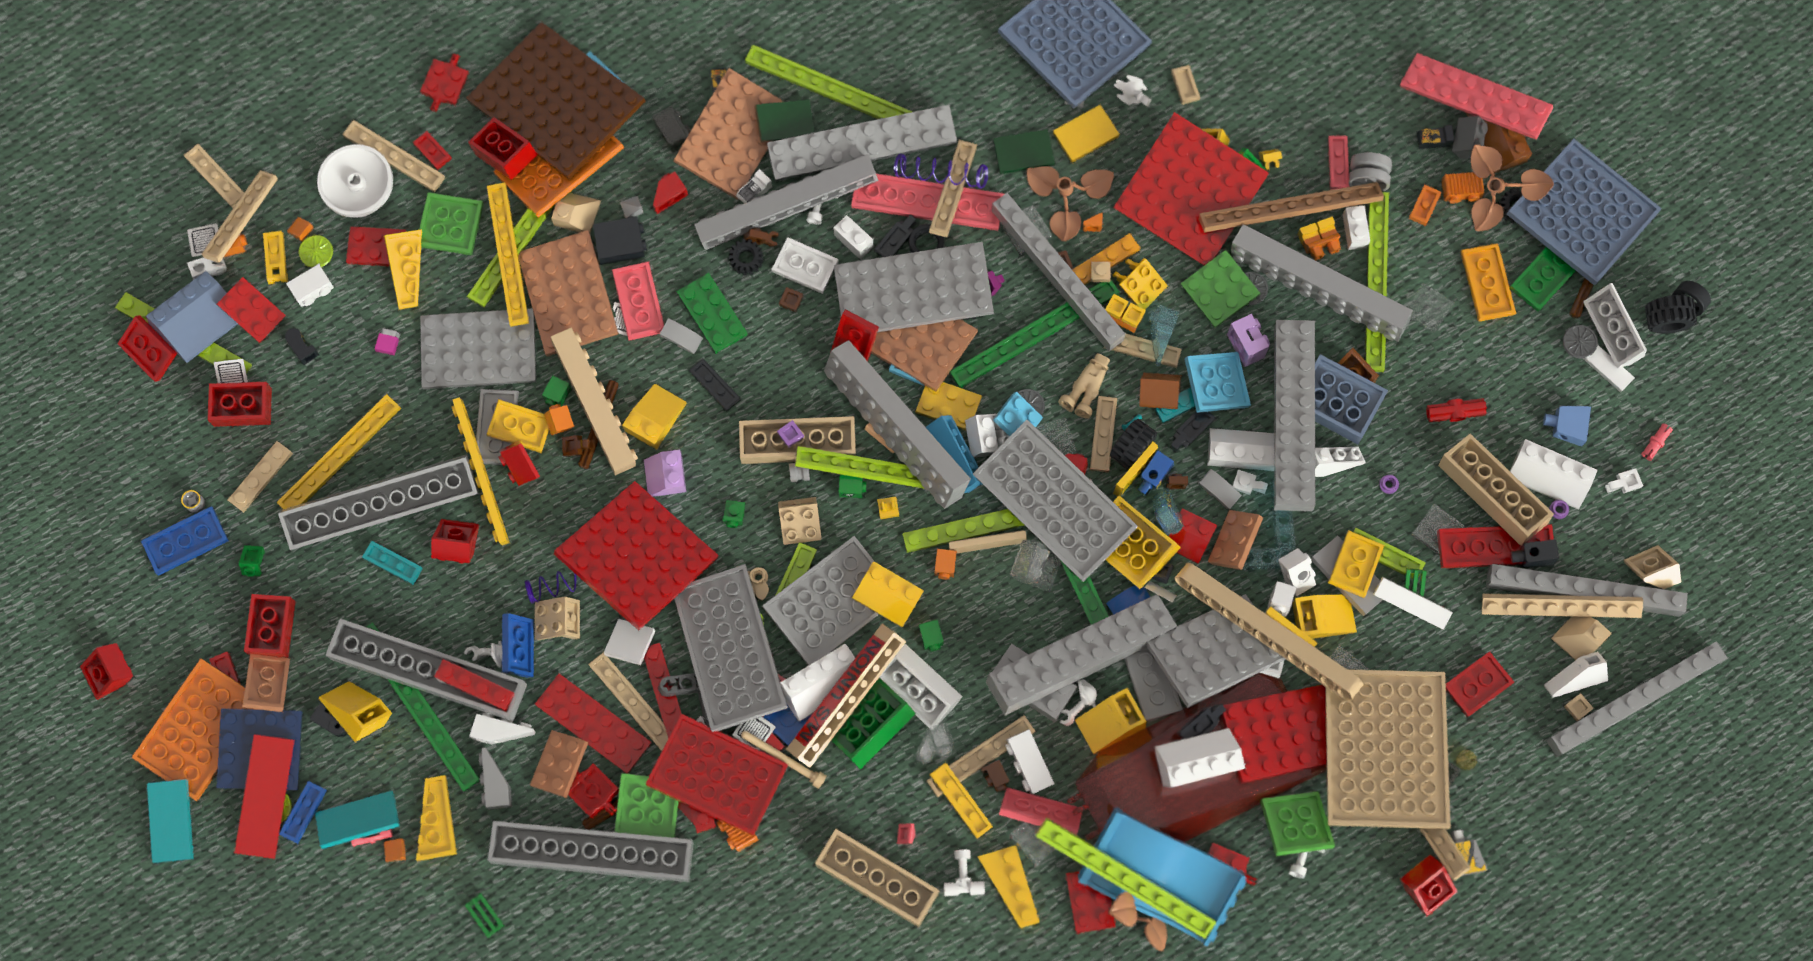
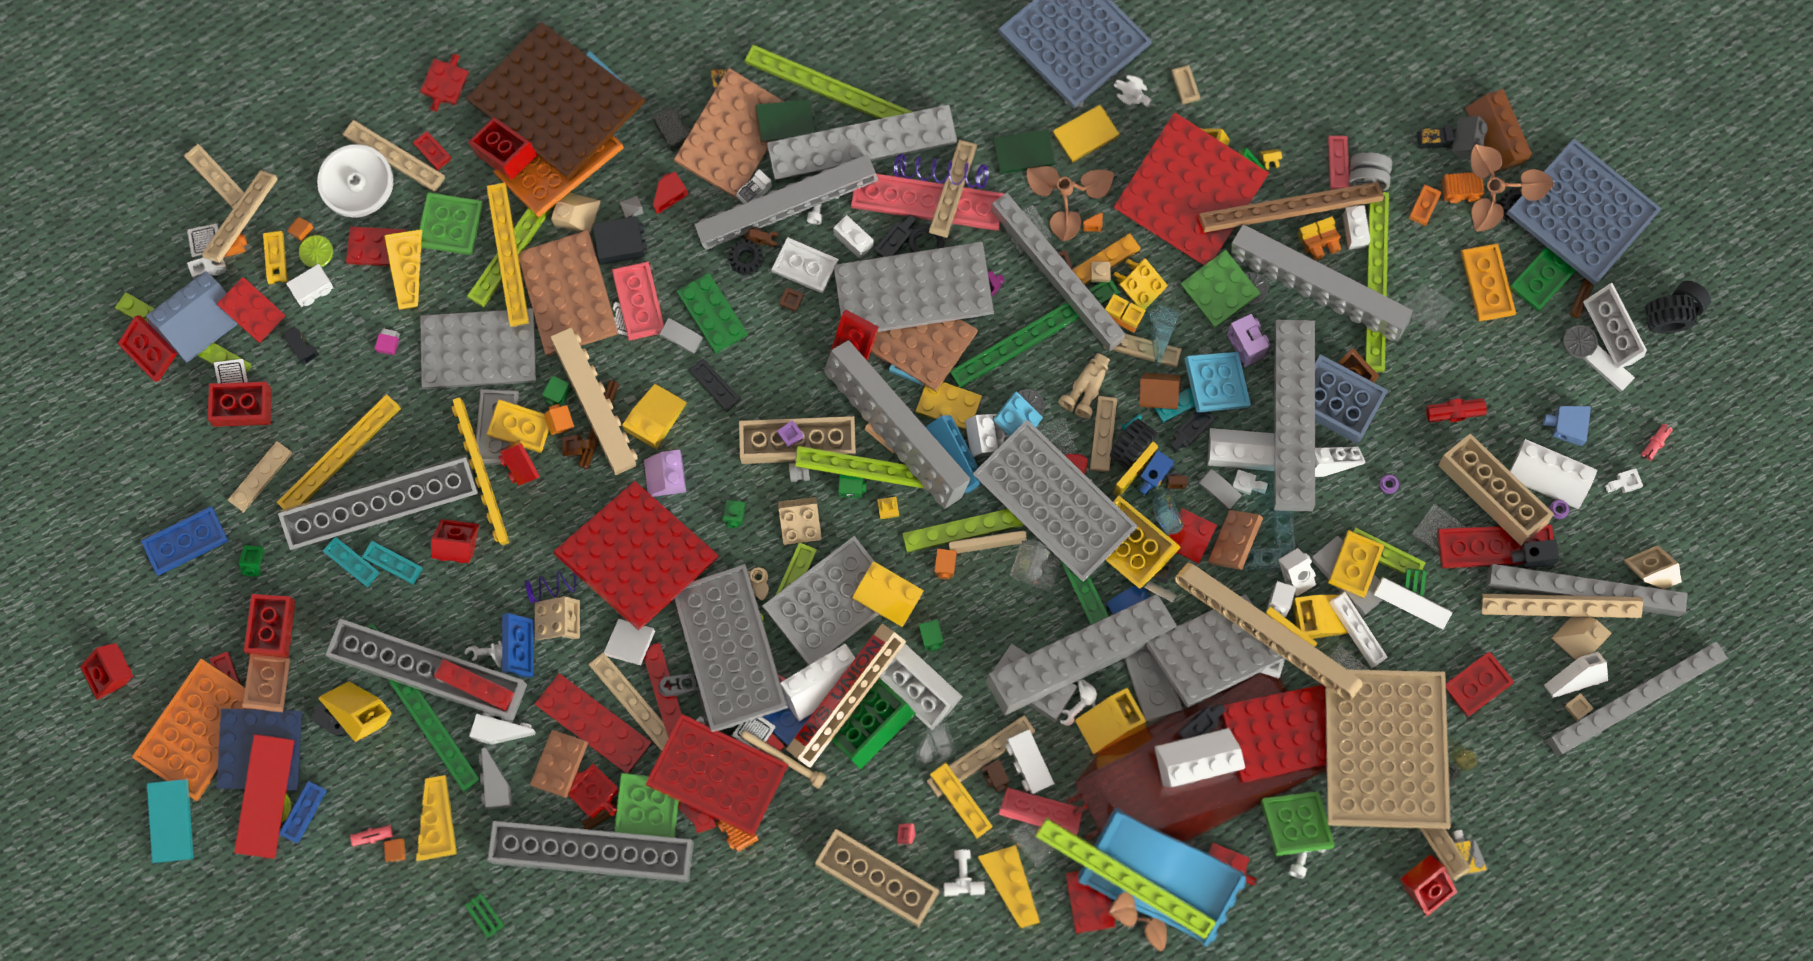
(190, 498): light grey wheel -> none
(351, 562): none -> teal plate
(357, 819): teal tile -> none
(1358, 629): none -> white tile
(1476, 96): coral plate -> none

